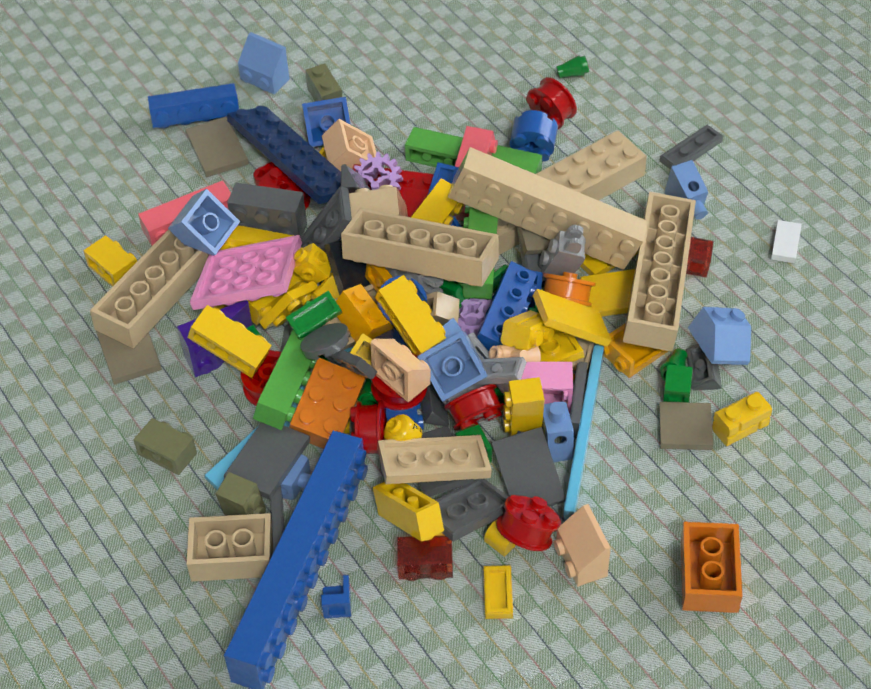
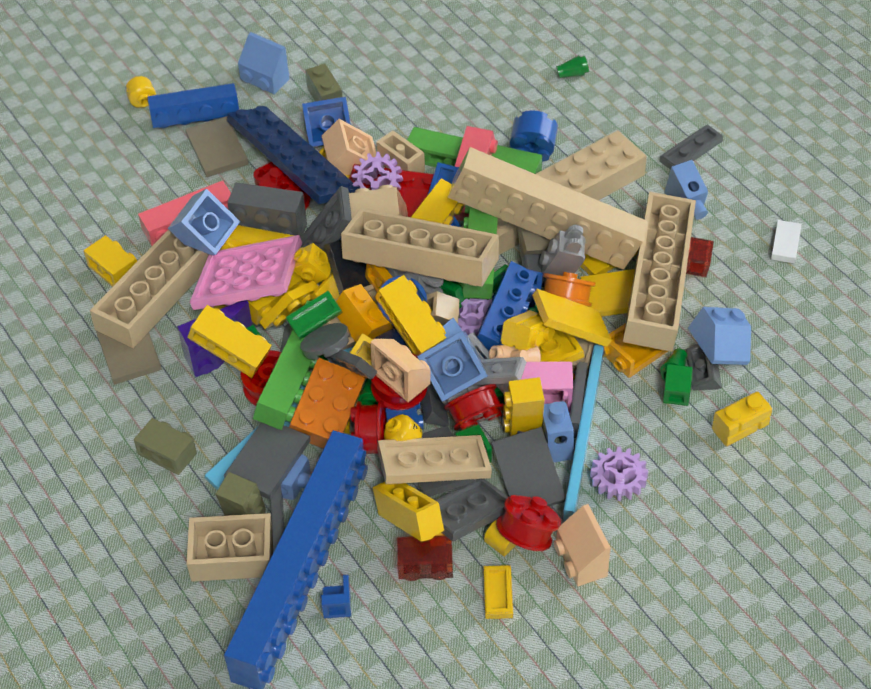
(137, 91): none -> yellow head
(351, 179): dark grey slope -> none
(406, 154): none -> tan brick
(553, 100): red wheel -> none
(619, 473): none -> lavender gear
(685, 426): dark tan tile -> none
(711, 567): orange brick -> none

